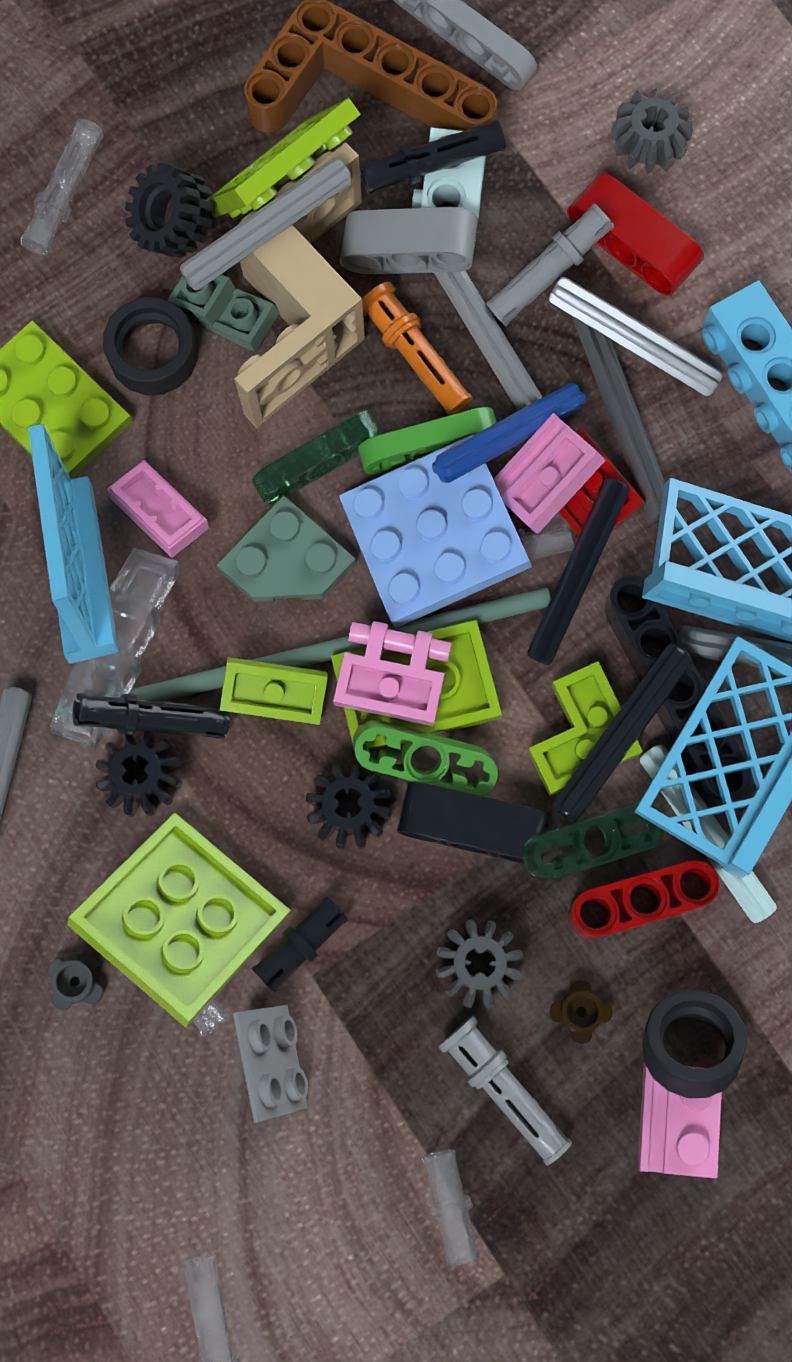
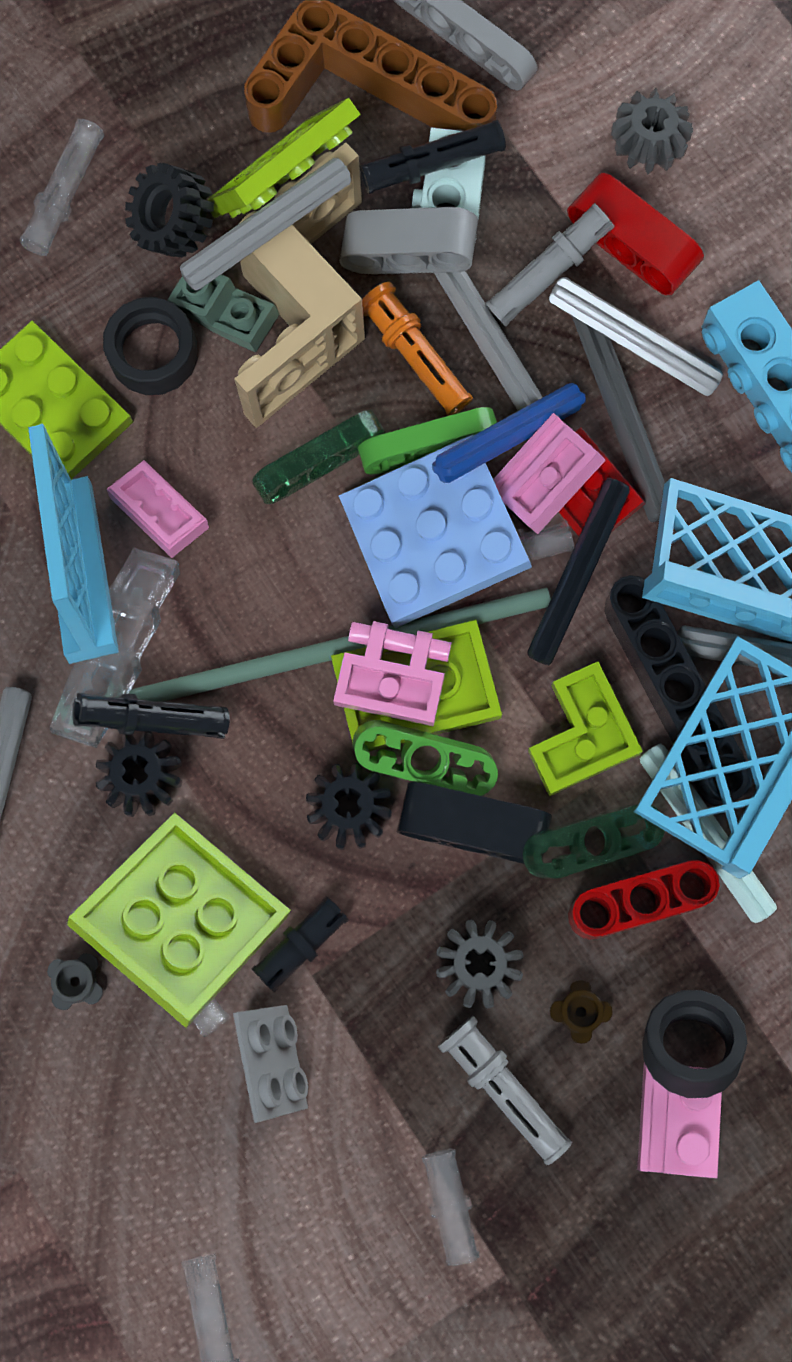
(273, 691): lime plate -> none
(286, 558): sand green plate -> none
(622, 732): black axle -> none

